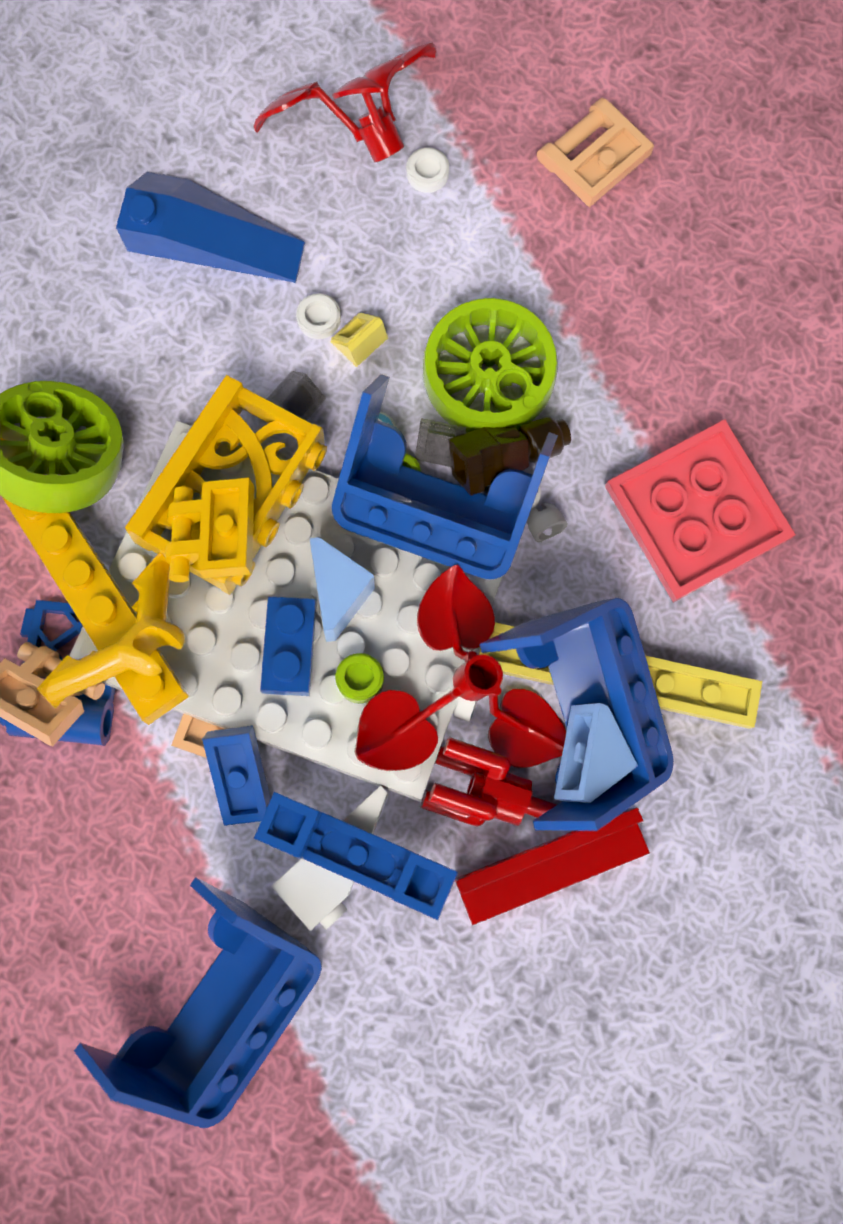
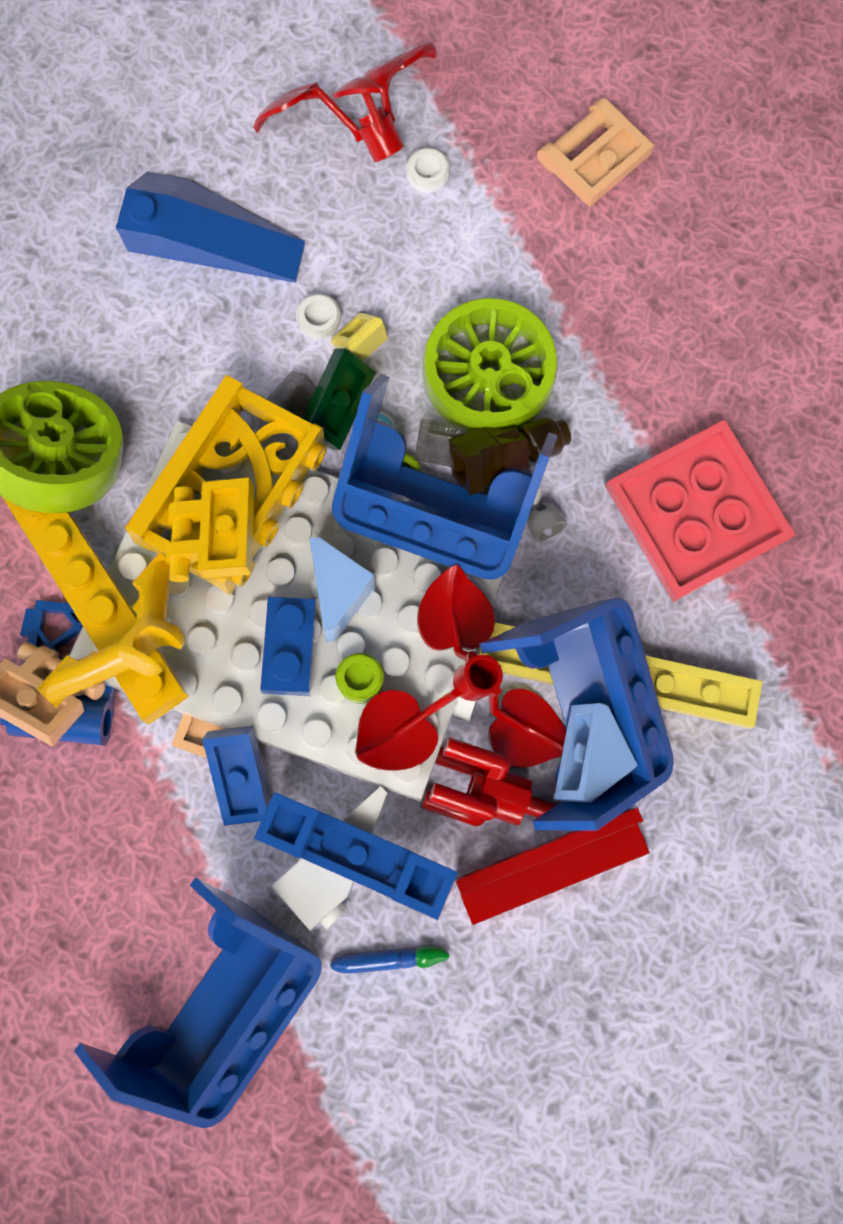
(338, 396): none -> dark green plate
(422, 957): none -> blue piece

